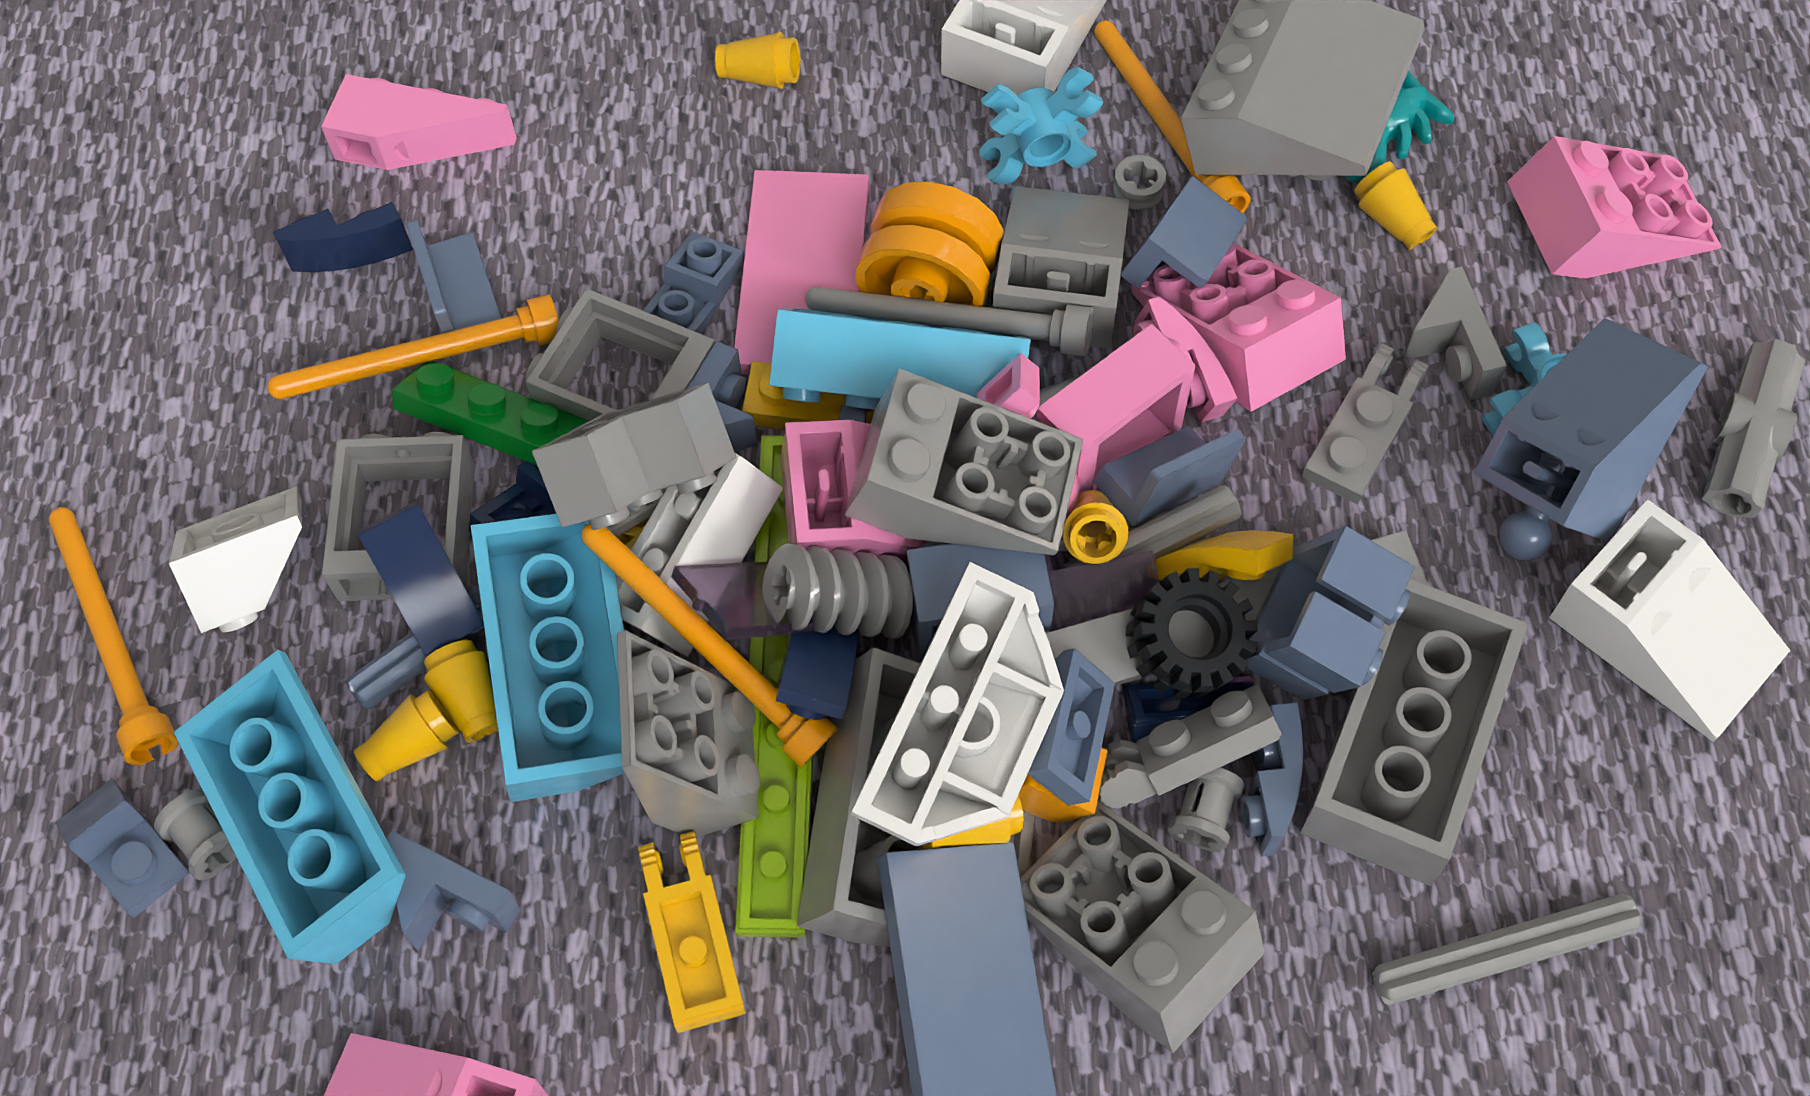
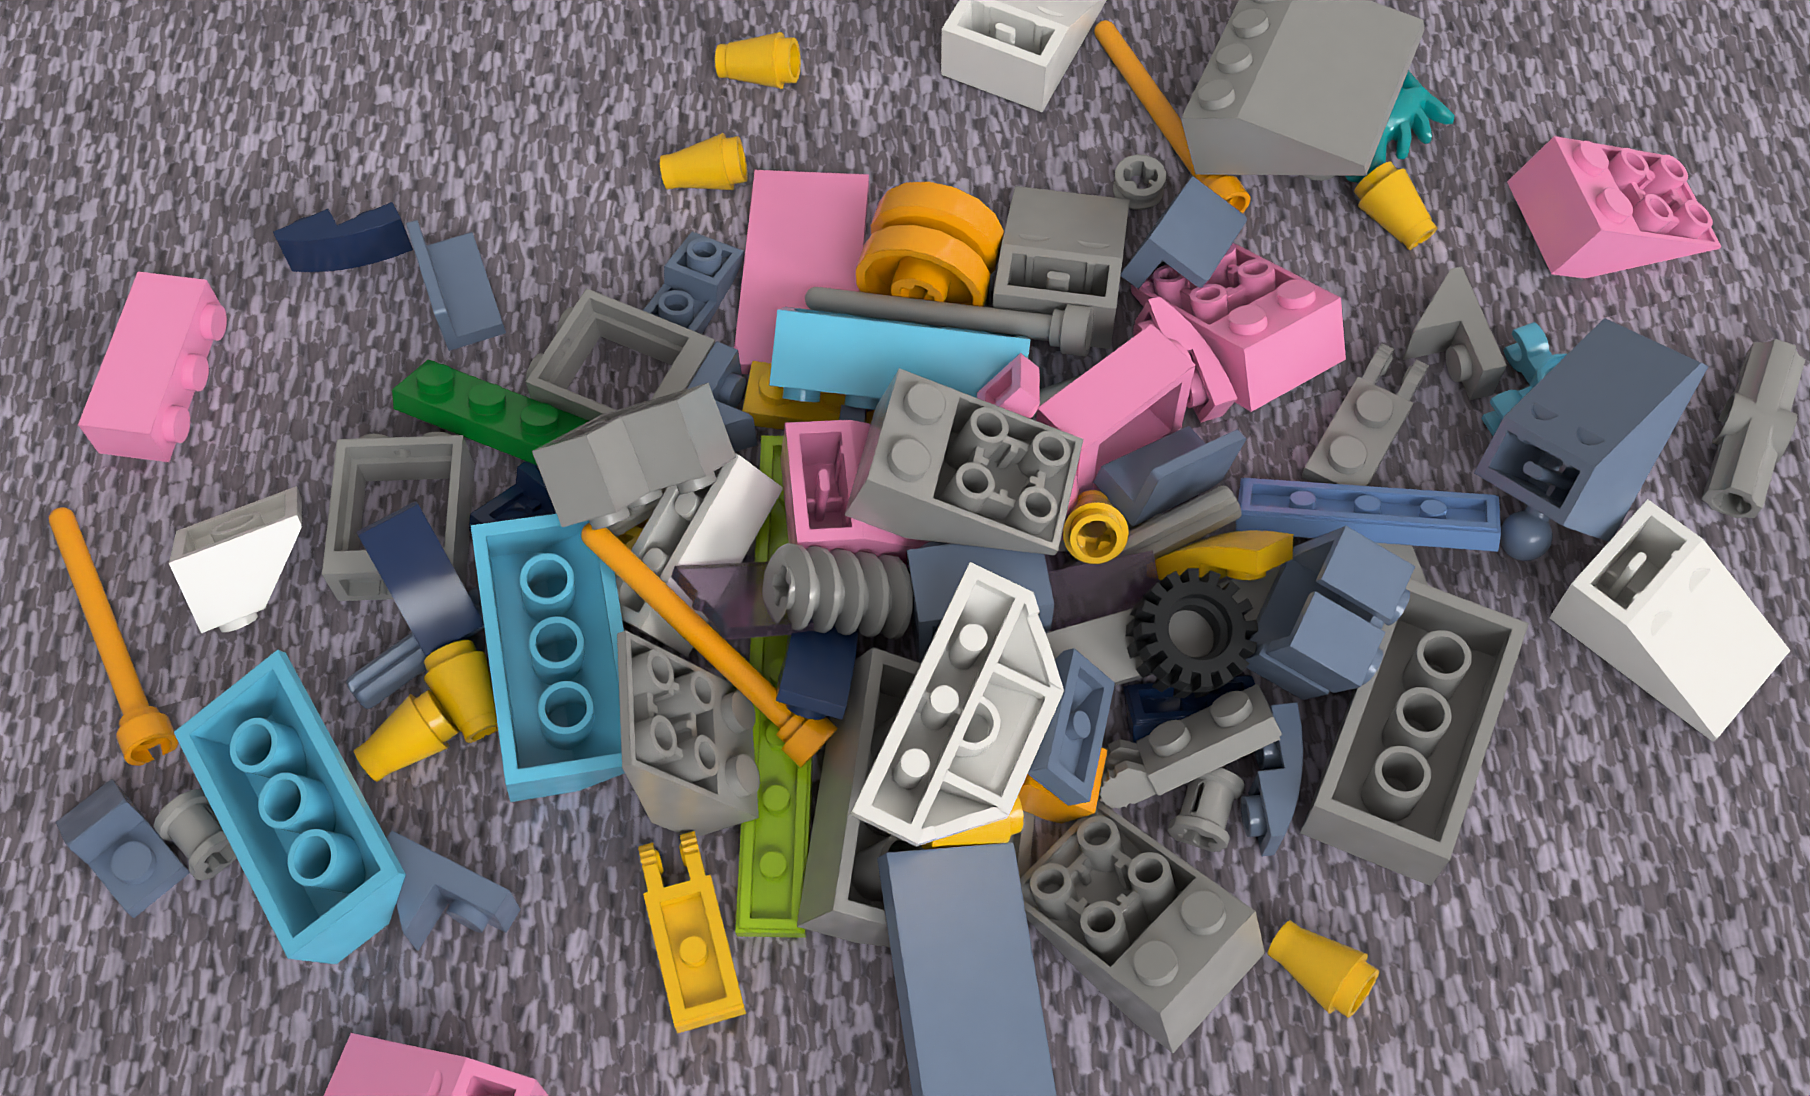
(153, 367): none -> bright pink brick
(408, 125): bright pink slope -> none
(532, 322): light orange piece -> none
(706, 165): none -> yellow cone
(1040, 126): medium azure pin -> none
(1324, 968): none -> yellow cone
(1375, 512): none -> medium blue tile
(1506, 949): light grey axle -> none

